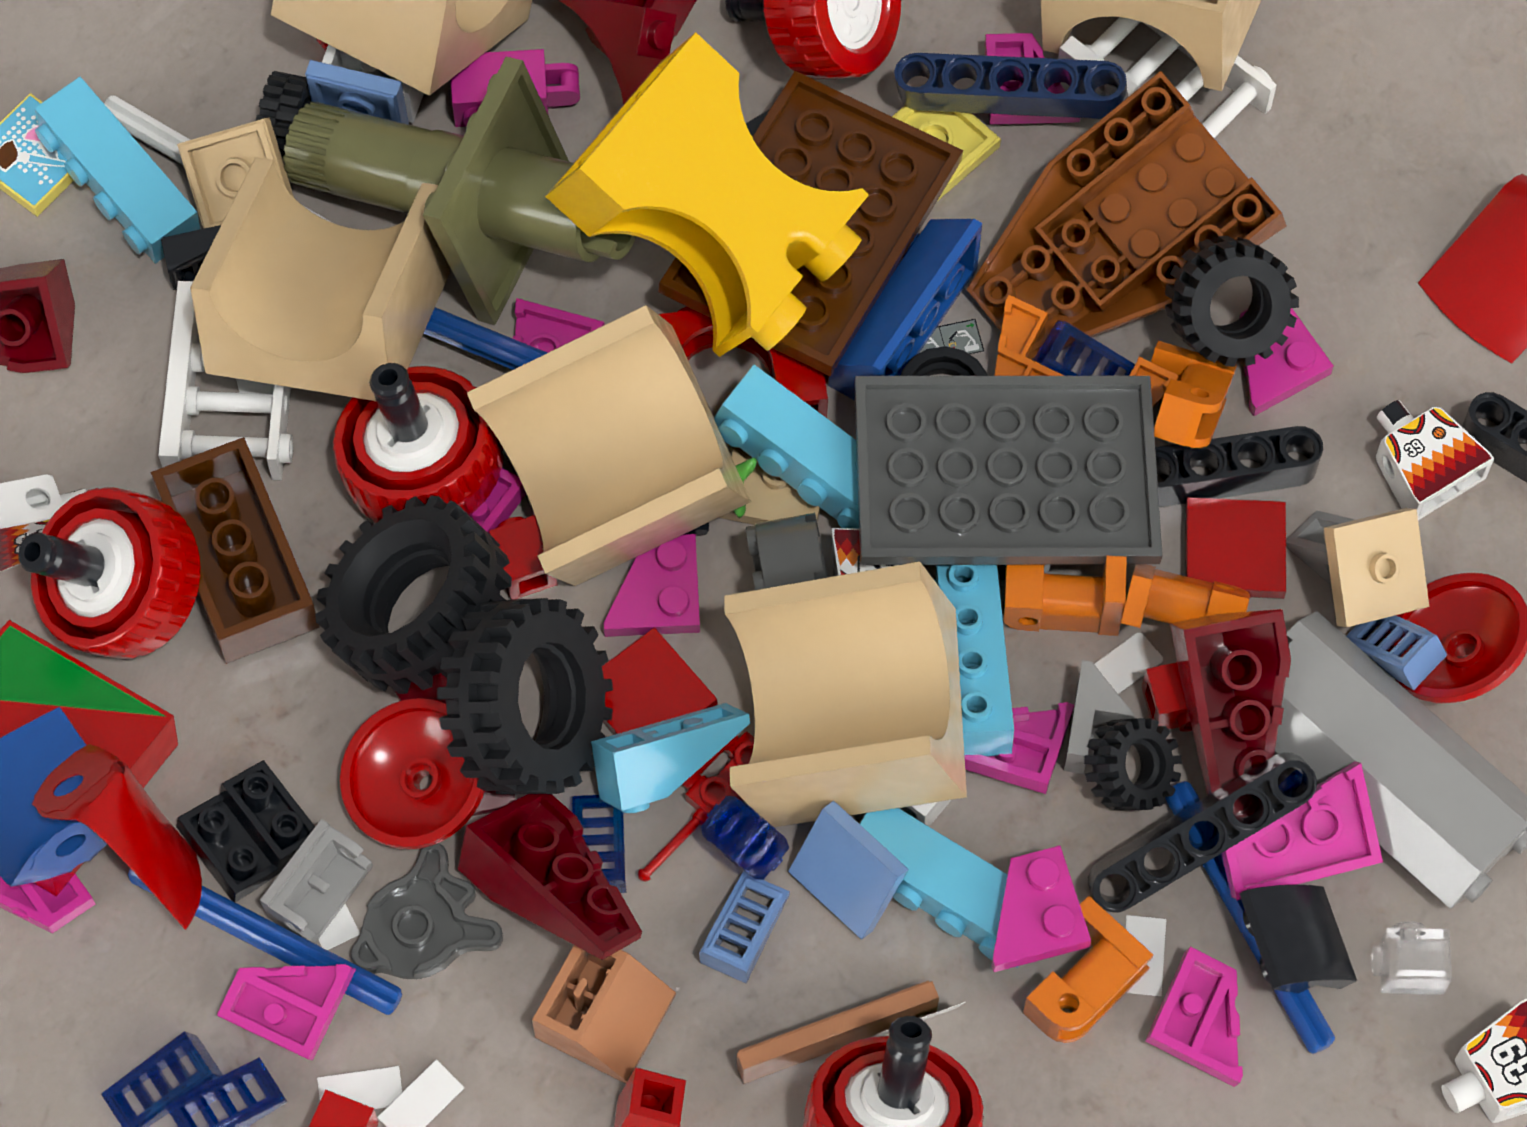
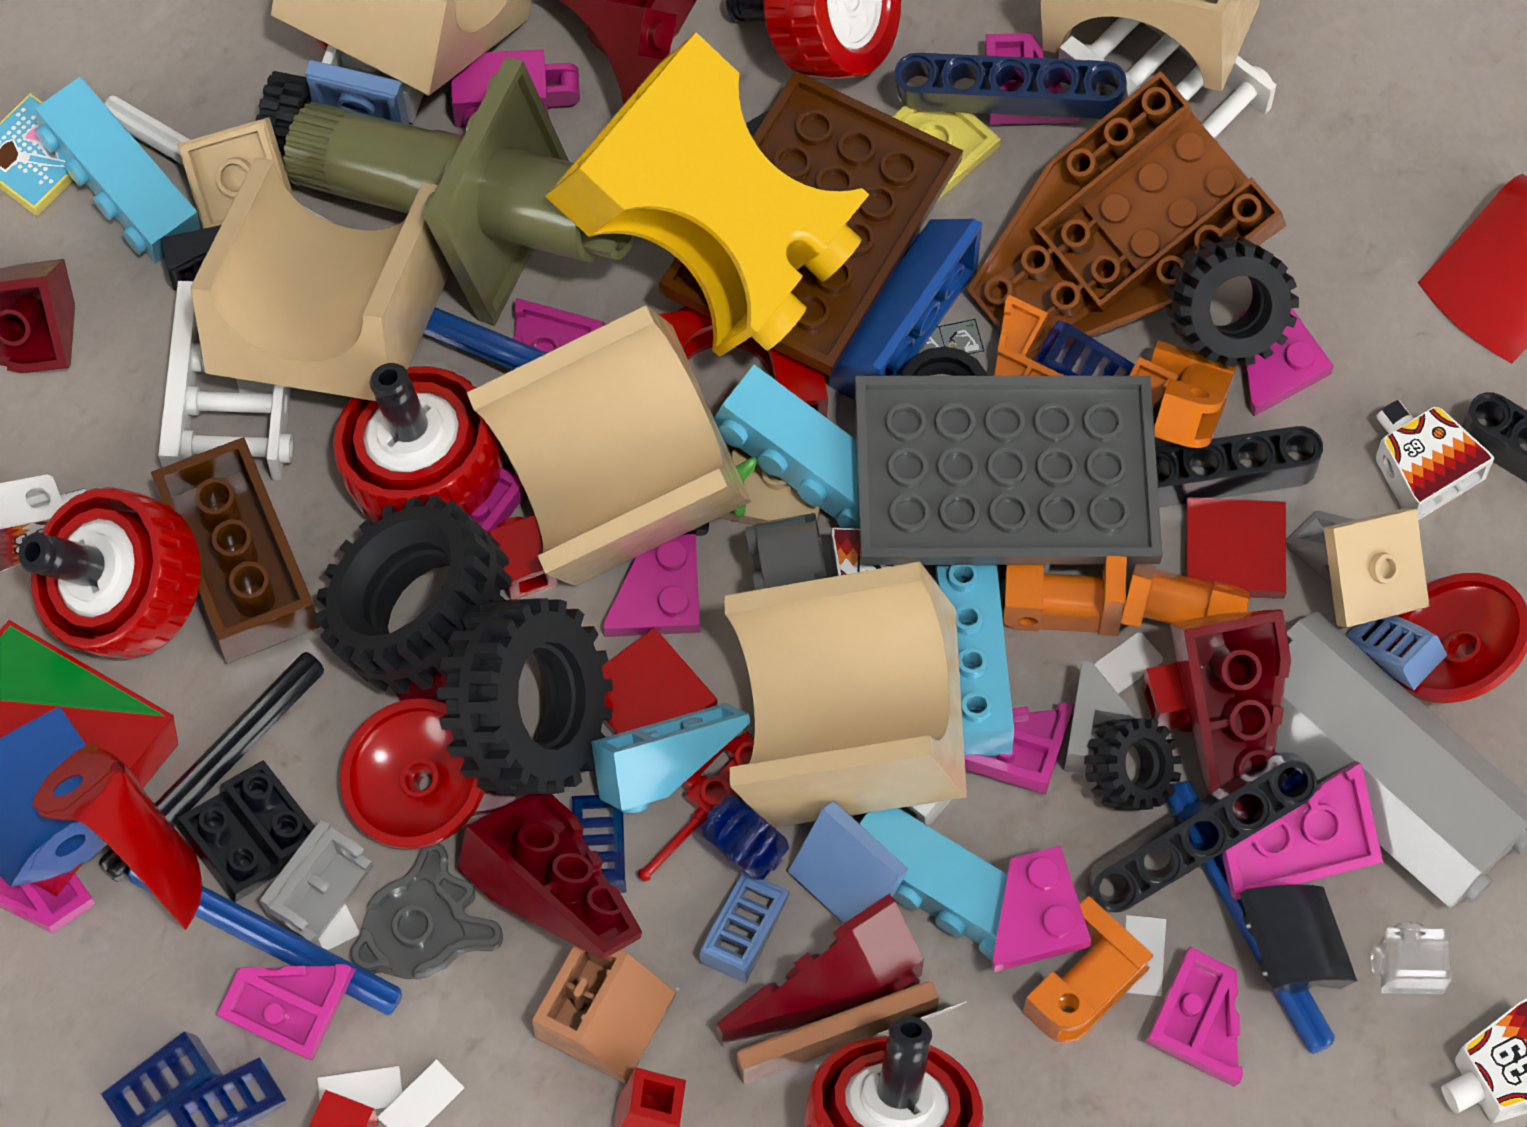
(229, 748): none -> black axle
(864, 963): none -> dark red wedge

